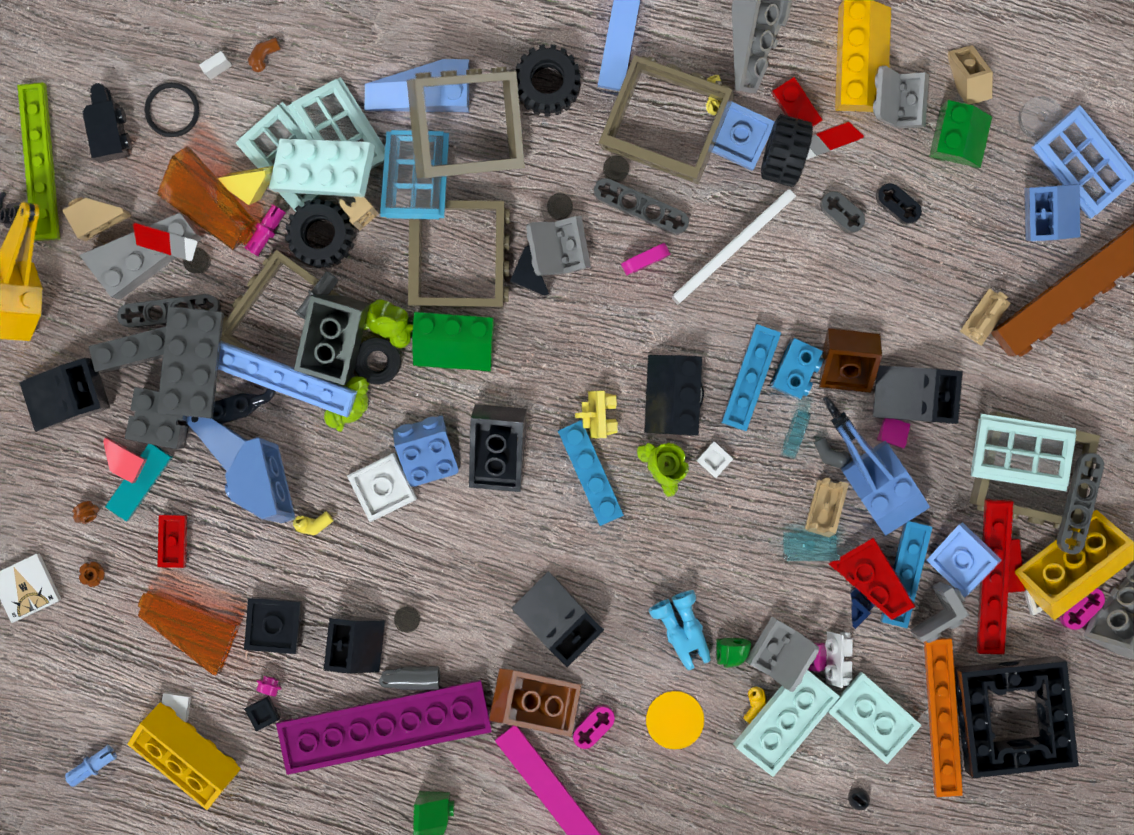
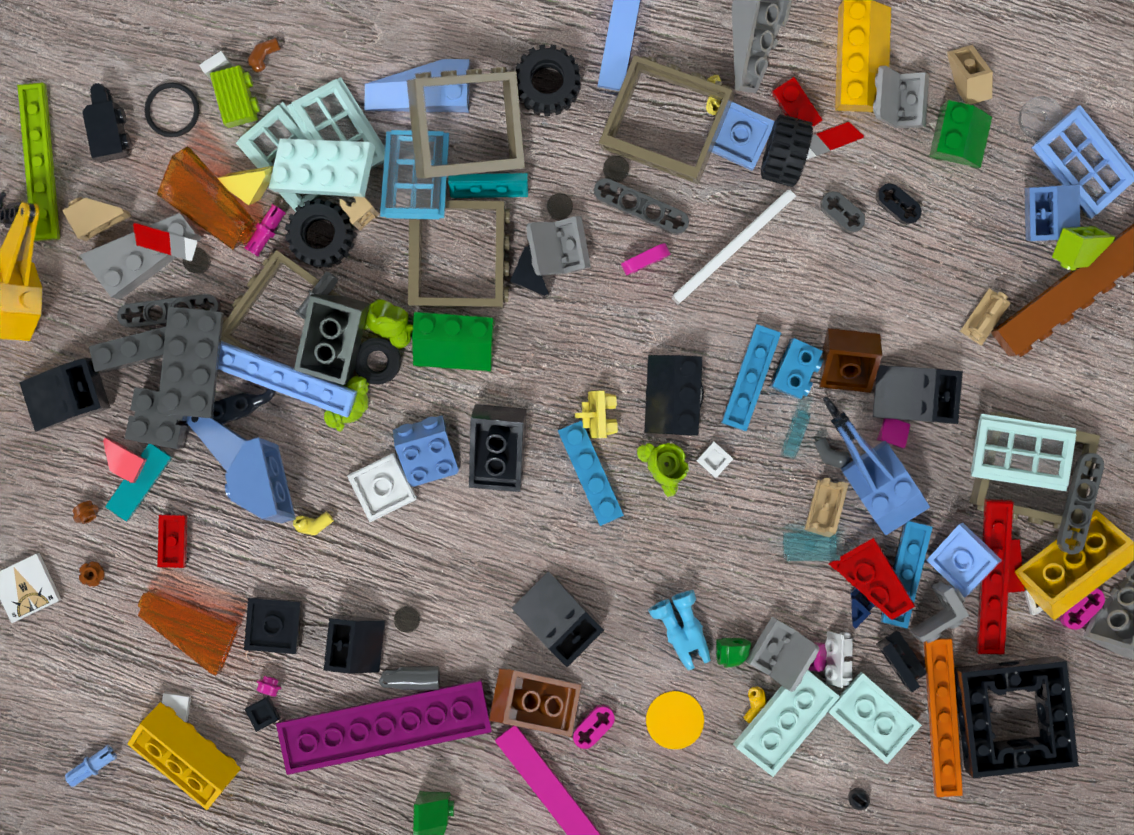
(234, 96): none -> lime brick
(488, 185): none -> teal tile
(902, 660): none -> black bracket
(1081, 246): none -> lime slope

